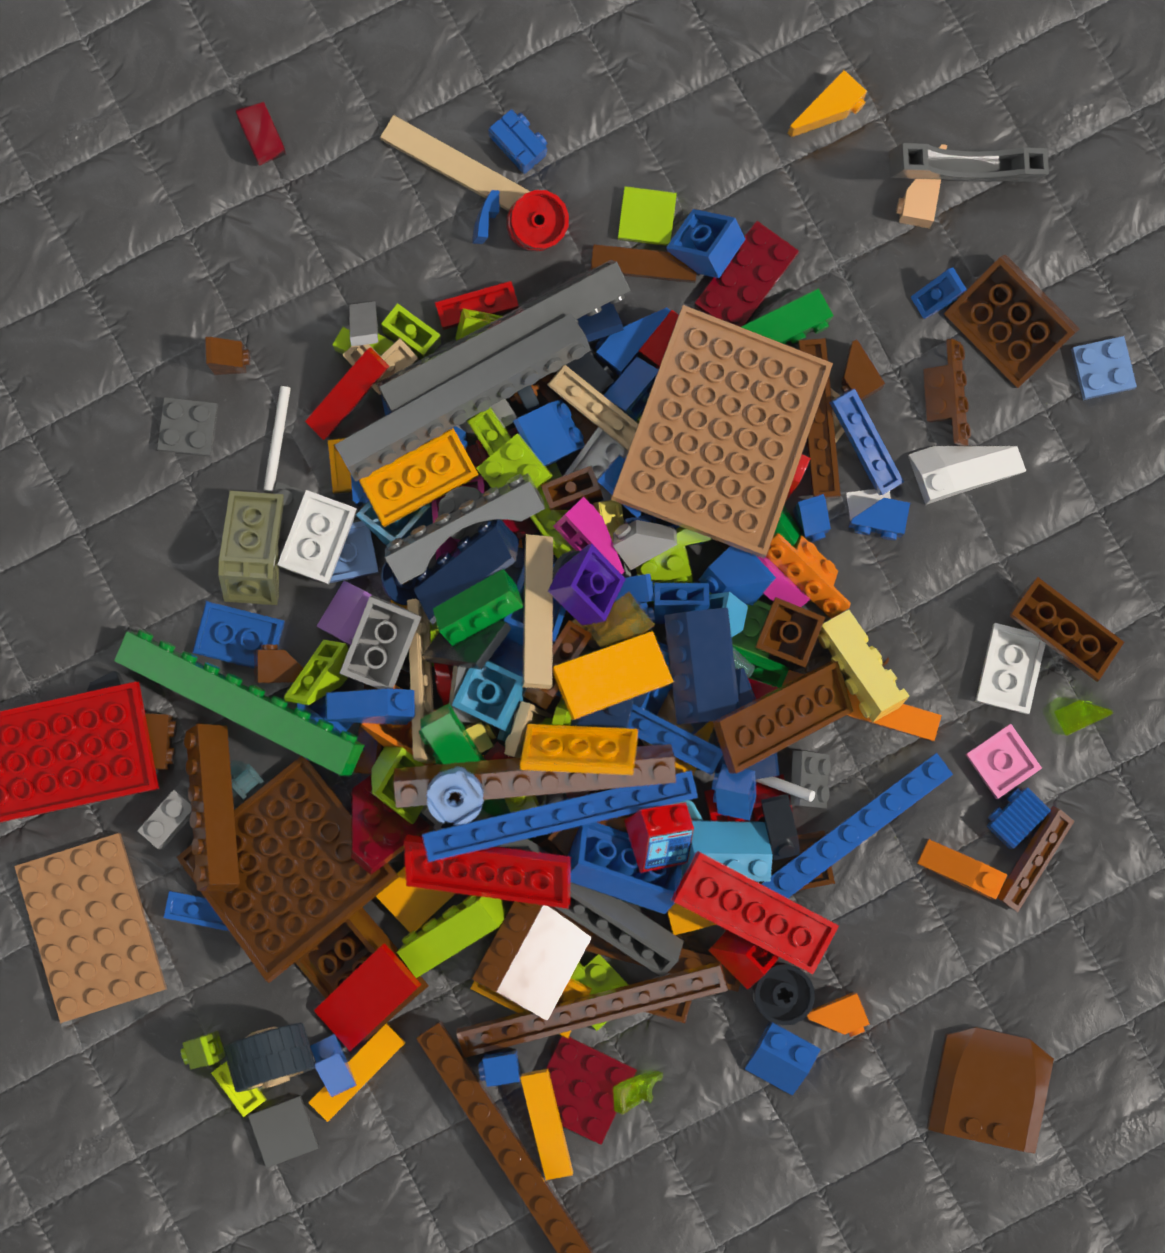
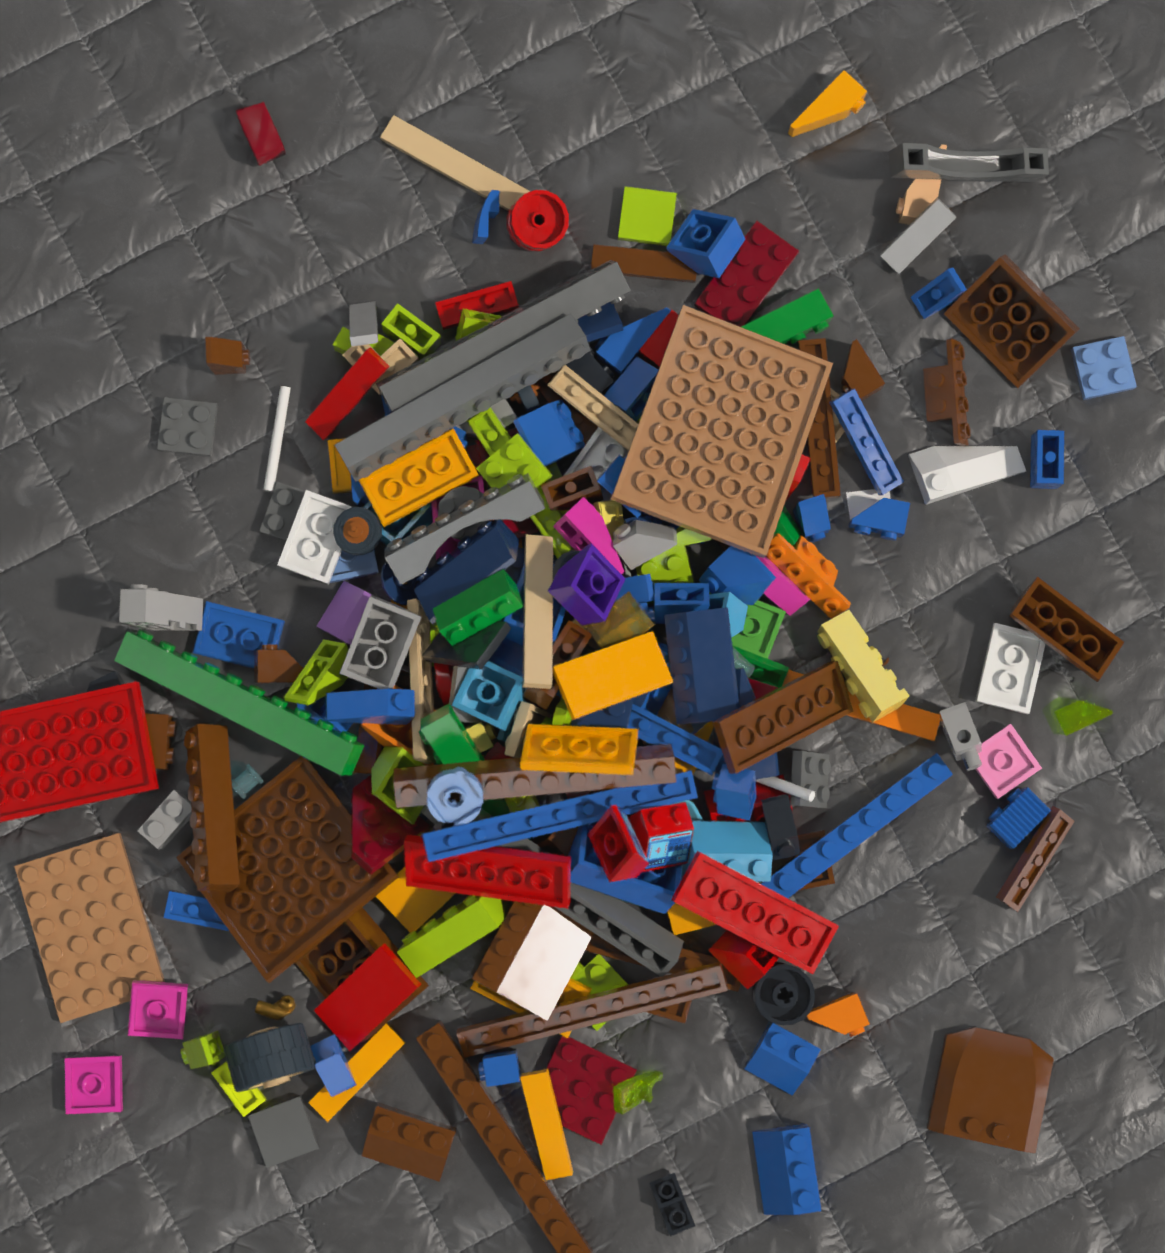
(93, 1084): none -> dark pink plate
(157, 1009): none -> dark pink tile
(160, 610): none -> light grey wedge
(251, 548): olive bracket -> none
(277, 1010): none -> pearl gold arm
(357, 531): none -> black wheel
(408, 1141): none -> reddish brown slope
(518, 141): blue brick -> none
(618, 846): none -> red slope
(672, 1204): none -> black slope
(786, 1170): none -> blue slope
(789, 632): reddish brown slope -> none
(918, 235): none -> light grey tile
(957, 727): none -> light grey torso
(962, 869): orange slope -> none
(1047, 459): none -> blue brick

